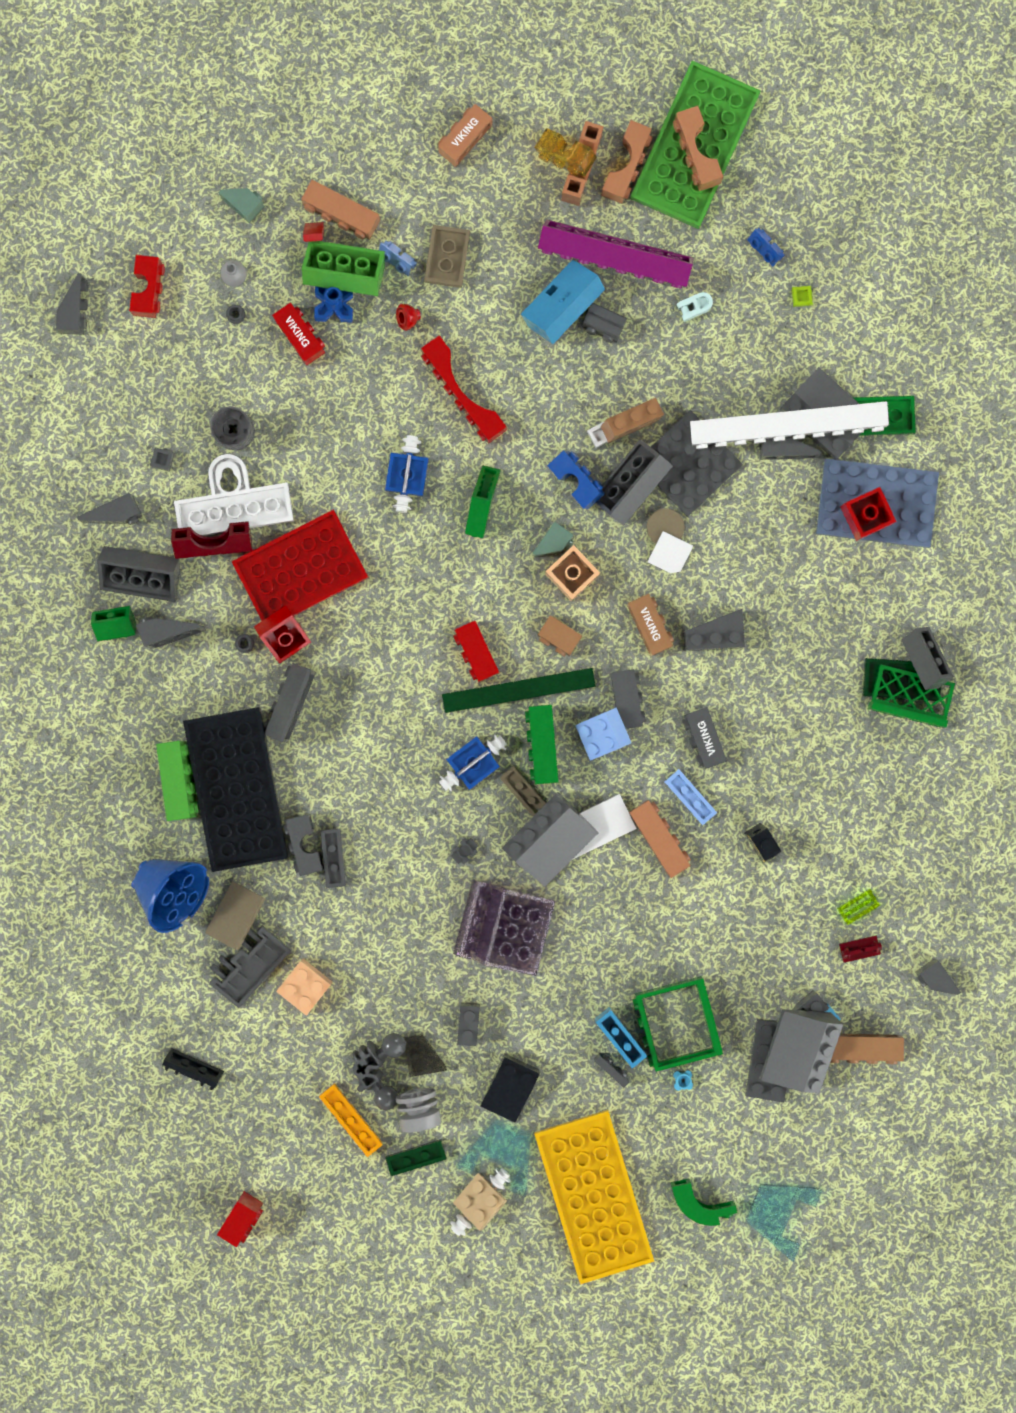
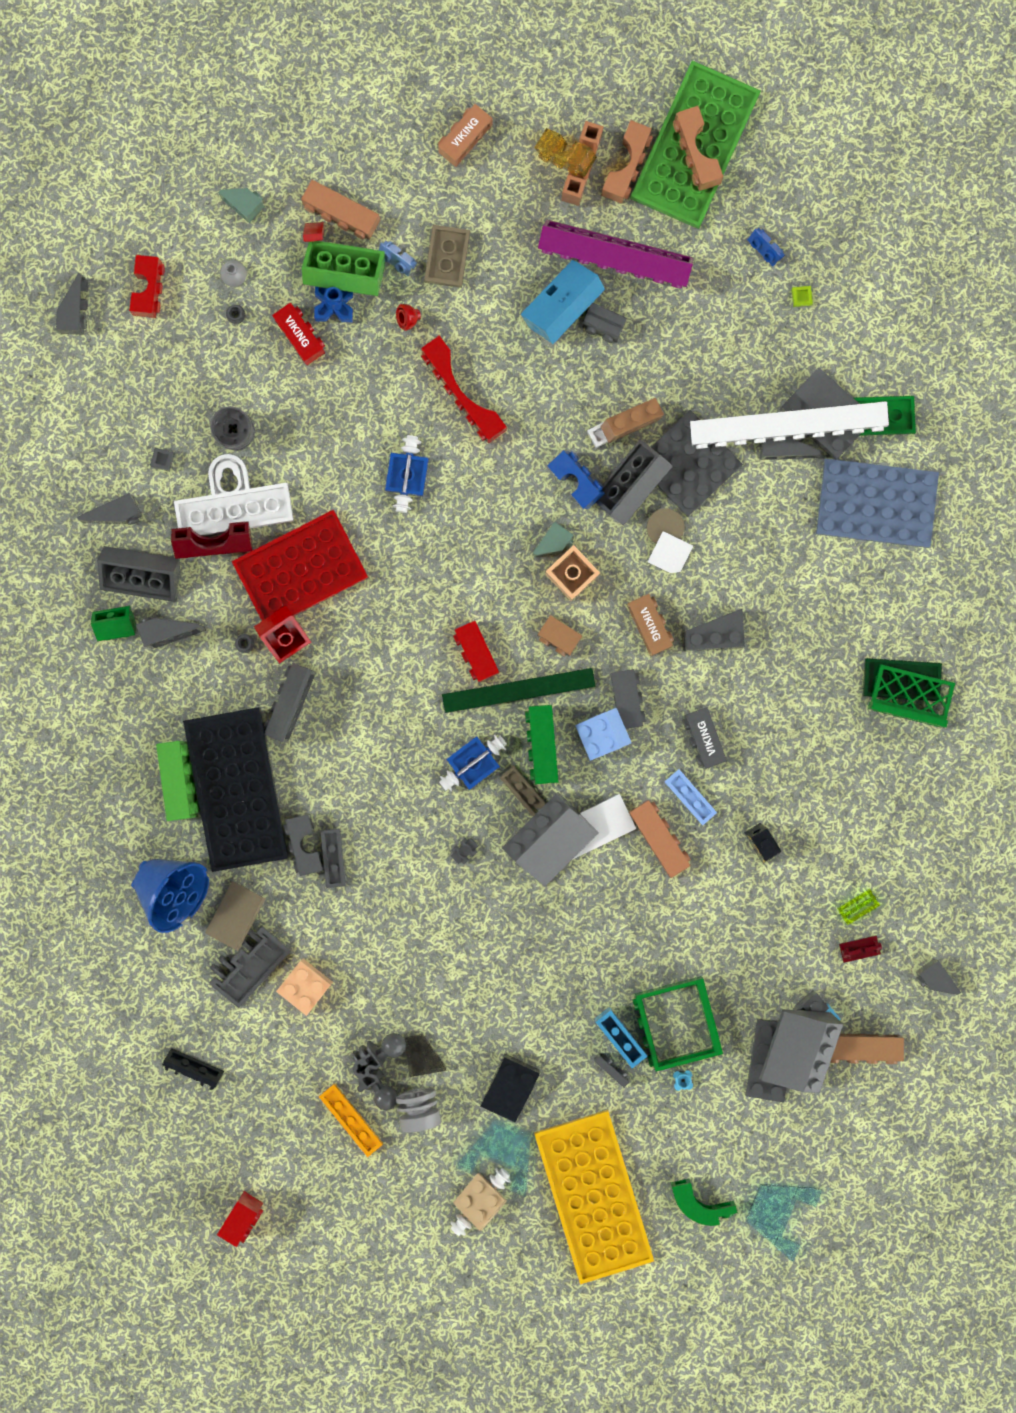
(416, 1157): dark green plate -> none
(468, 1024): dark grey brick -> none
(482, 501): green arch -> none
(504, 927): clear purple slope -> none
(701, 302): light aqua plate -> none
(868, 513): red brick -> none
(927, 658): dark grey brick -> none

